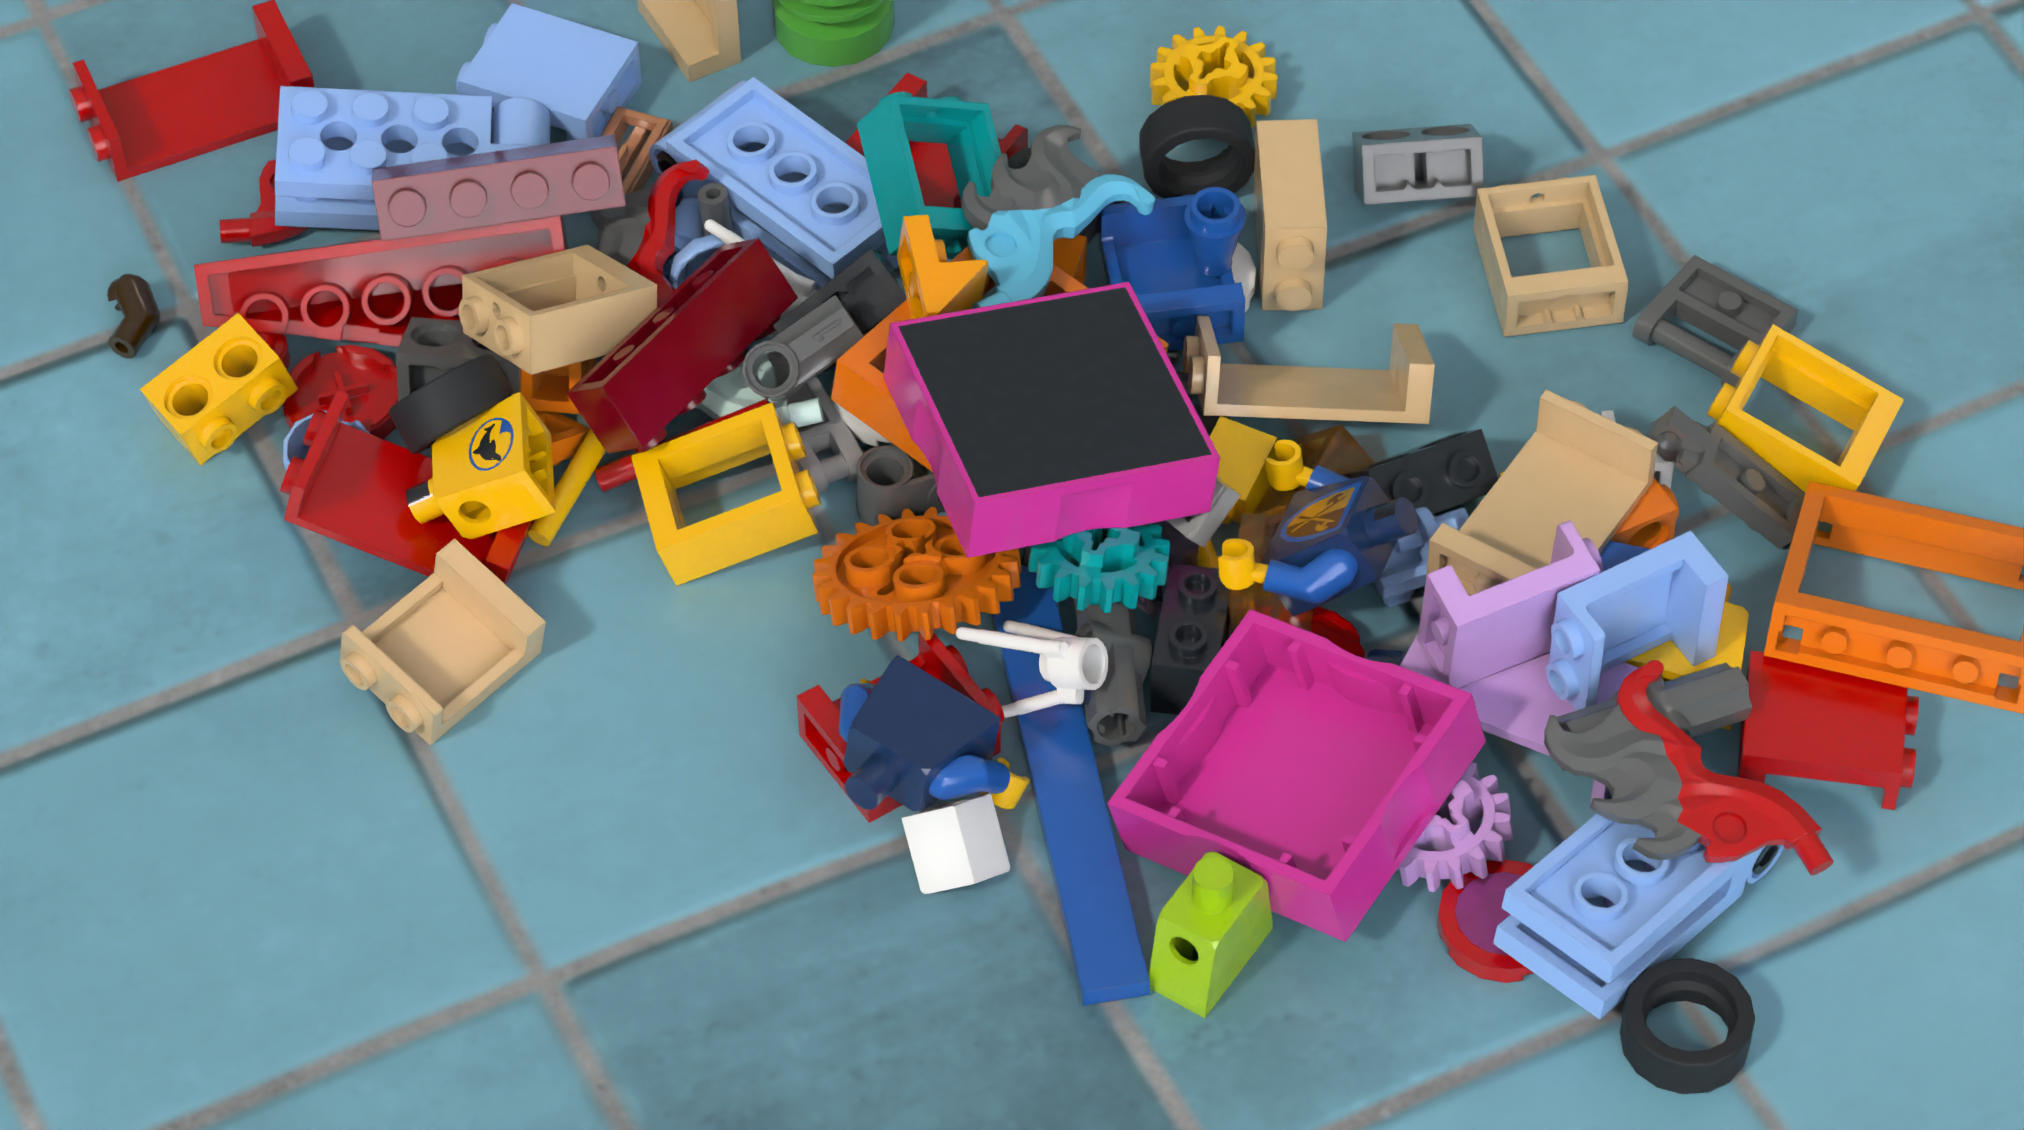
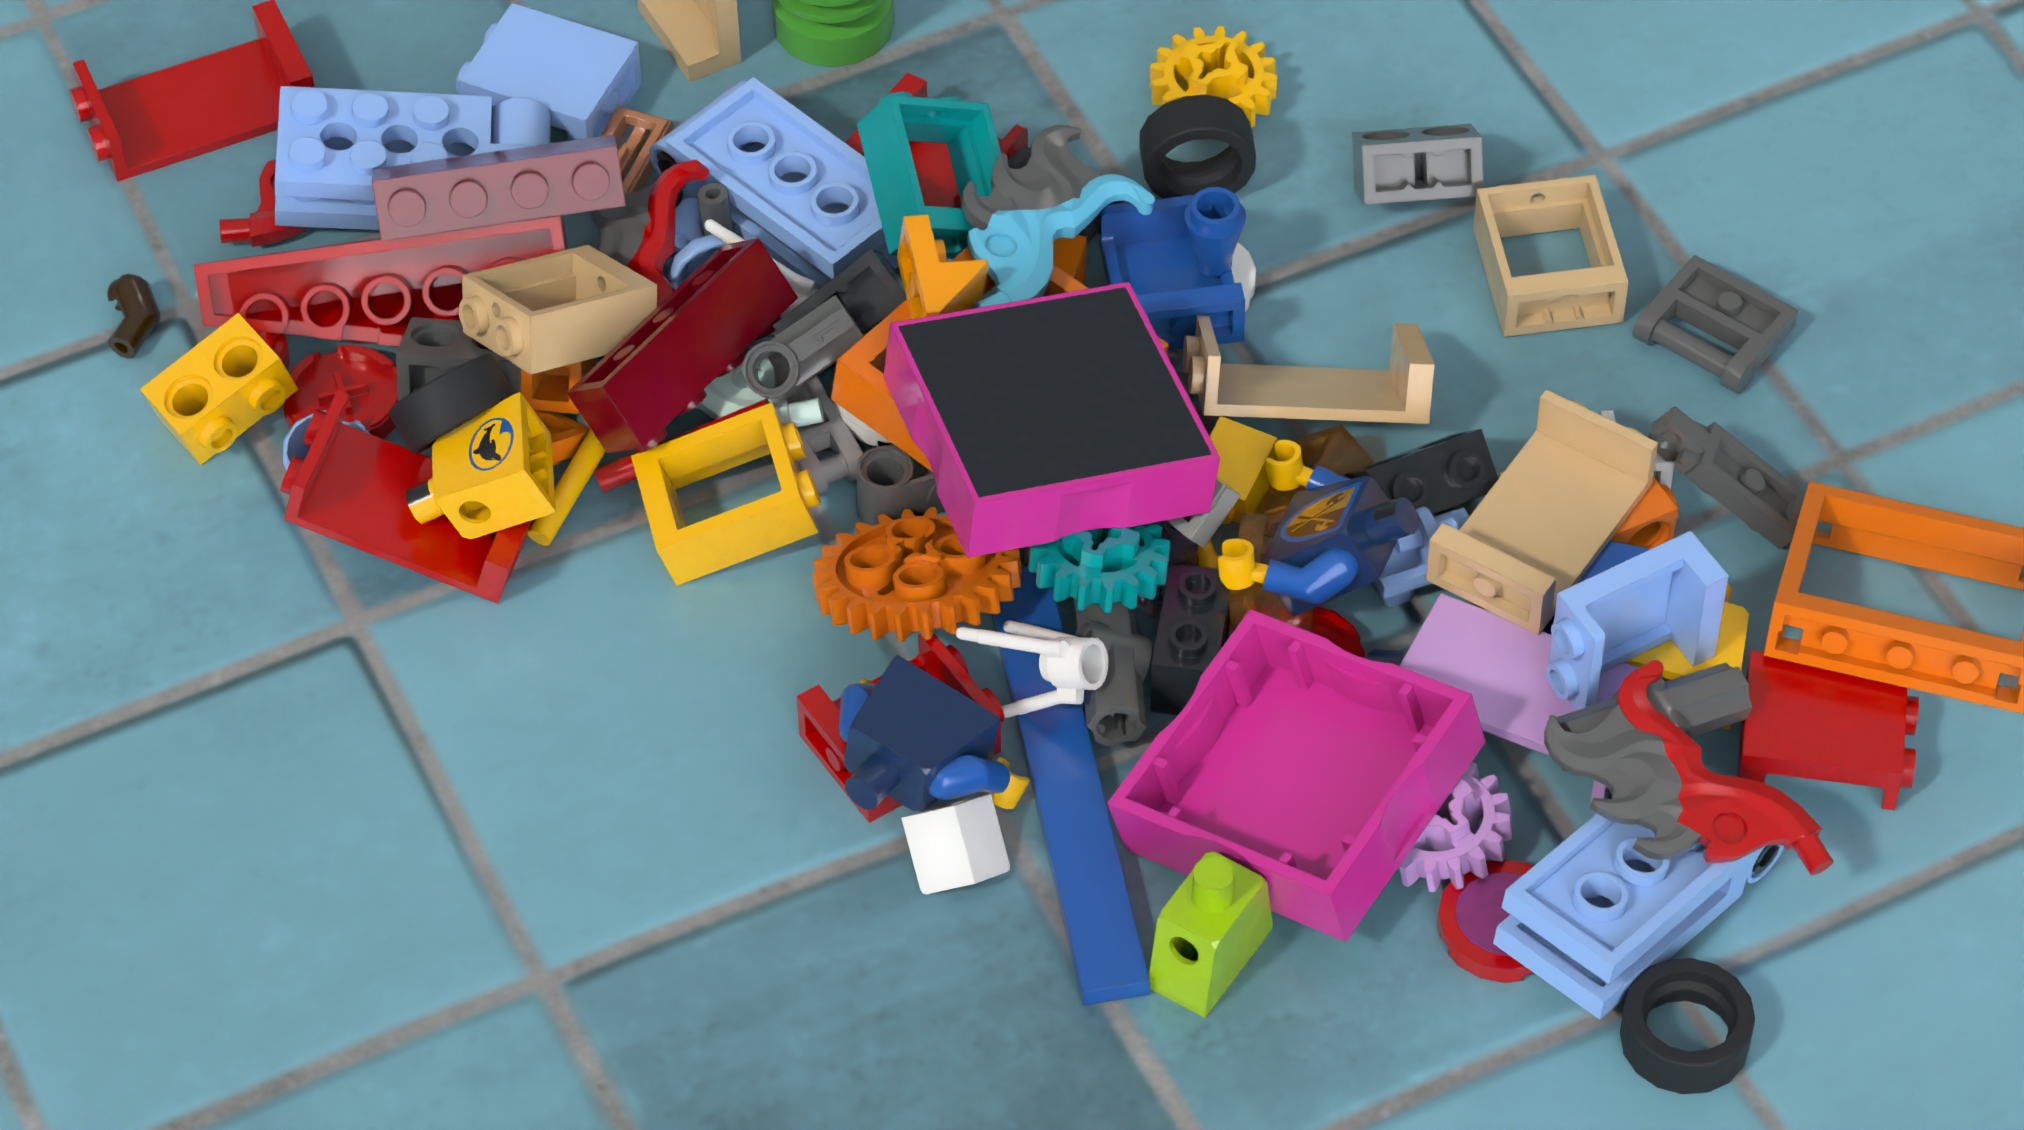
(443, 645): tan panel -> none
(1289, 215): tan brick -> none
(1505, 623): lavender panel -> none
(1822, 385): yellow window -> none

